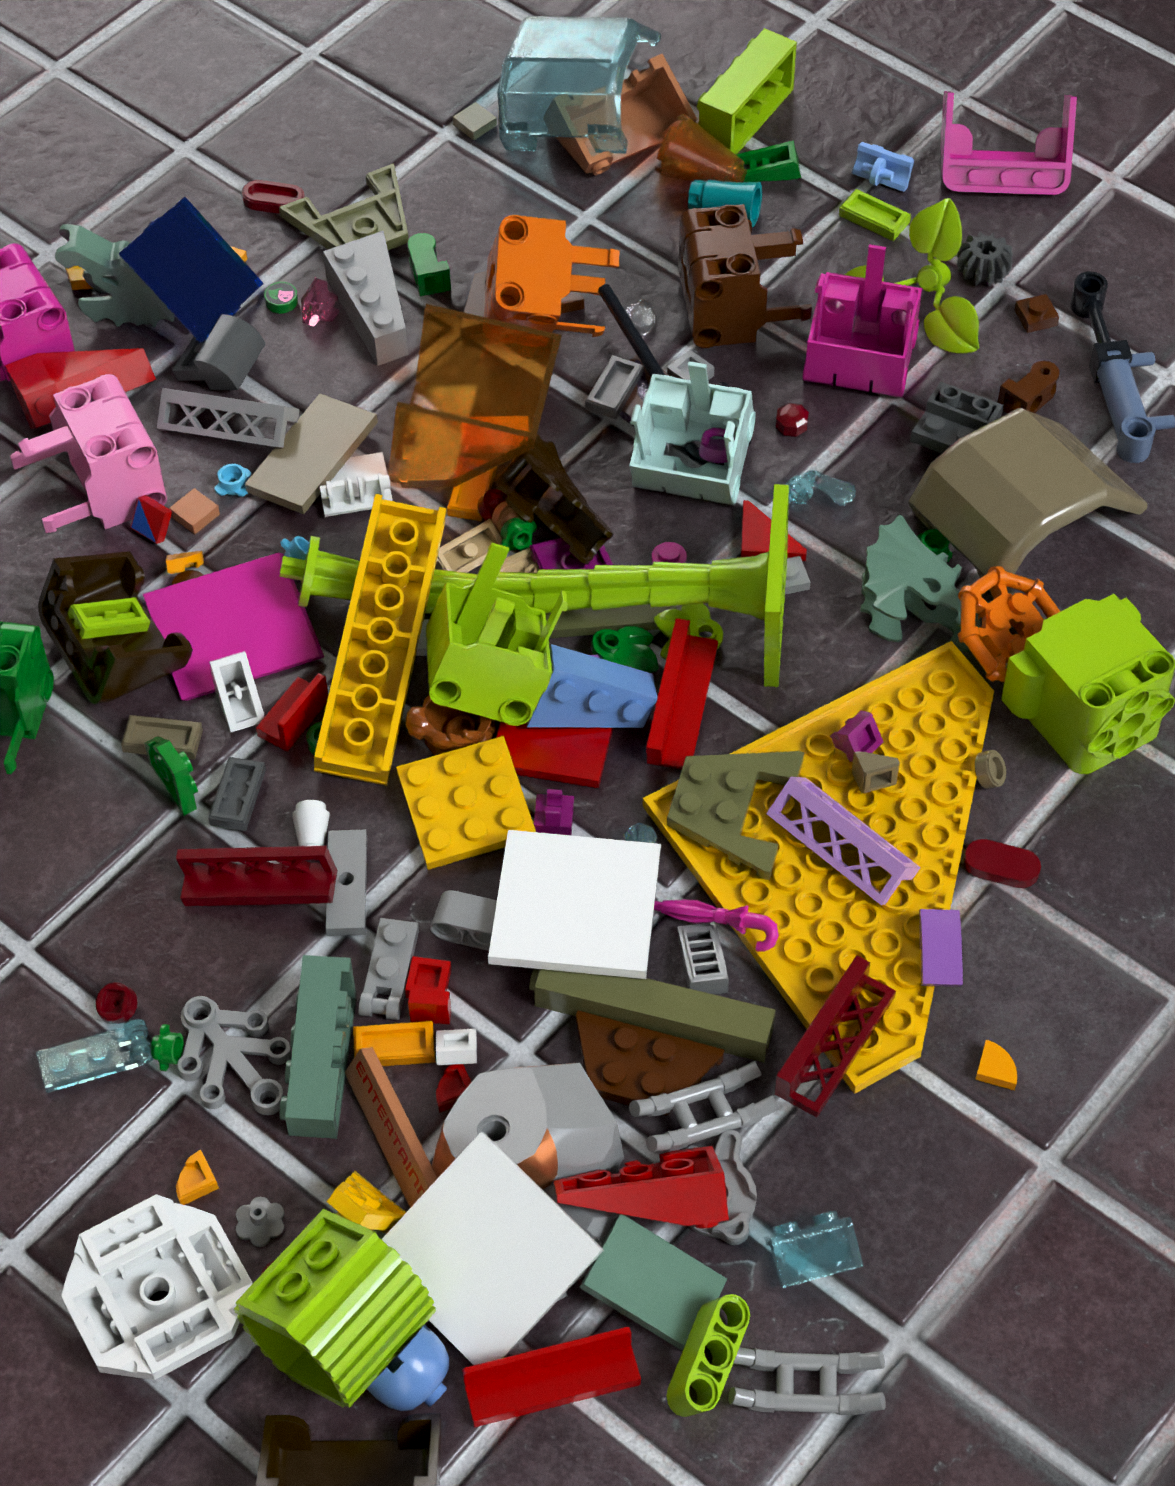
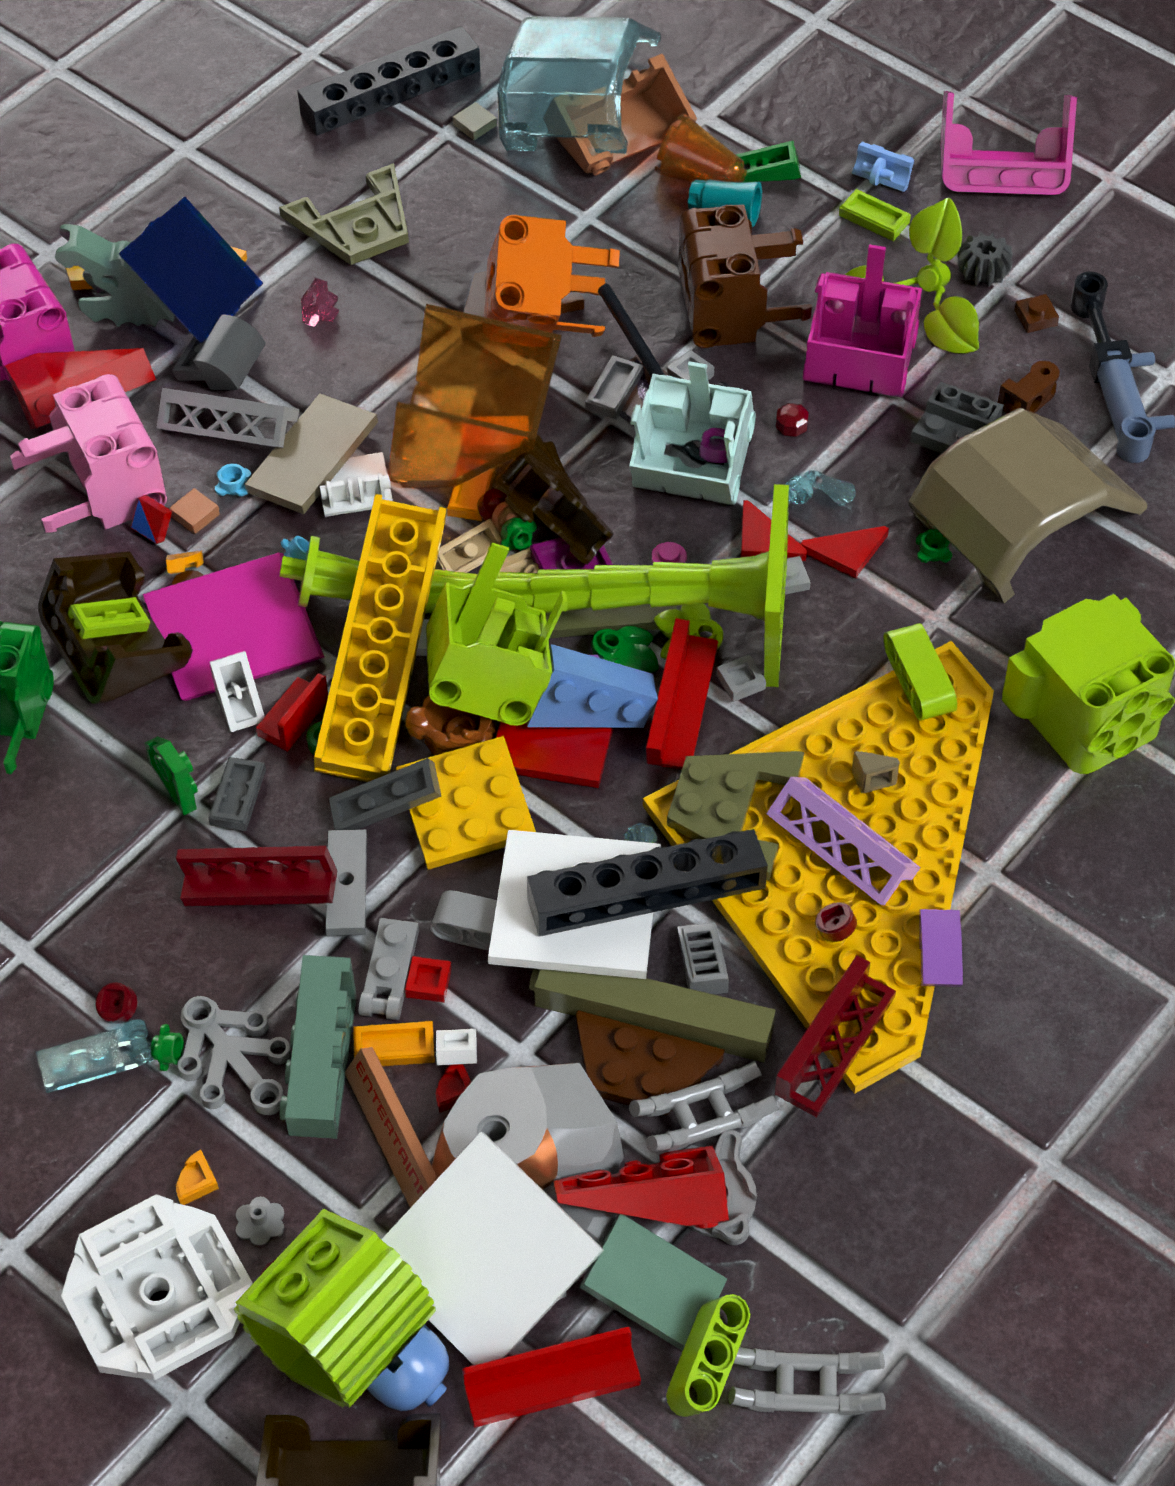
(182, 734): dark tan tile -> none
(270, 195): dark red tile -> none
(281, 297): tile -> none
(310, 822): white cone -> none
(365, 1204): yellow wing -> none
(368, 293): light grey wedge -> none
(385, 796): none -> dark grey plate
(389, 80): none -> black brick
(428, 273): green leg -> none
(429, 1006): red tile -> none
(554, 813): magenta tile -> none
(630, 895): none -> black brick
(642, 316): clear tile -> none
(739, 918): dark pink piece -> none
(741, 678): none -> light grey plate
(749, 90): lime brick -> none
(814, 1249): clear light blue bracket -> none
(836, 922): none -> dark red tile
(847, 551): none -> red tile
(858, 735): magenta tile -> none
(903, 573): sand green animal -> none
(920, 671): none -> lime beam
(990, 769): dark tan tile -> none
(993, 642): orange plate -> none
(997, 1067): light orange tile -> none
(1002, 863): dark red tile -> none

